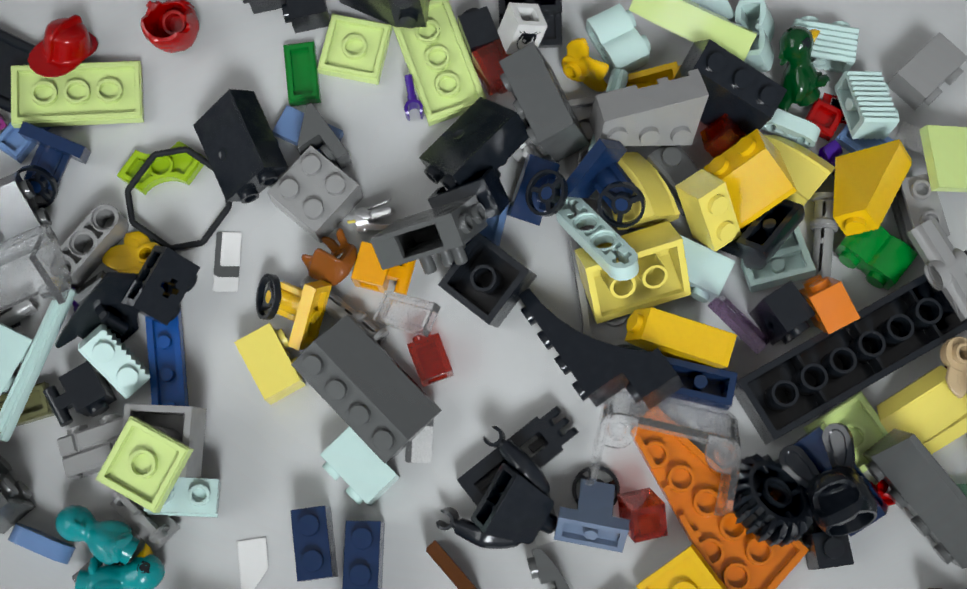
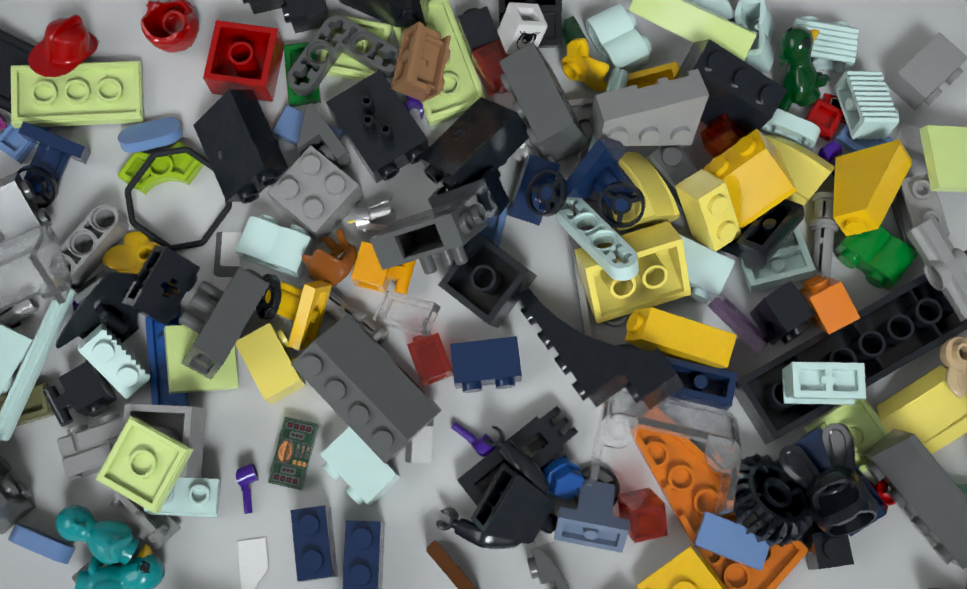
(150, 135): none -> medium blue tile
(185, 380): none -> yellowish green tile
(226, 319): none -> dark grey piece
(244, 59): none -> red brick
(245, 476): none -> dark purple hand
(274, 245): none -> light aqua brick
(293, 453): none -> tile
(342, 43): none -> dark grey beam
(378, 126): none -> black piece
(421, 63): none -> medium nougat hinge
(478, 444): none -> dark purple hand
(486, 363): none -> dark blue brick
(563, 477): none -> blue piece
(571, 30): none -> clear green tile
(730, 541): none -> medium blue tile
(823, 383): none -> light aqua hinge

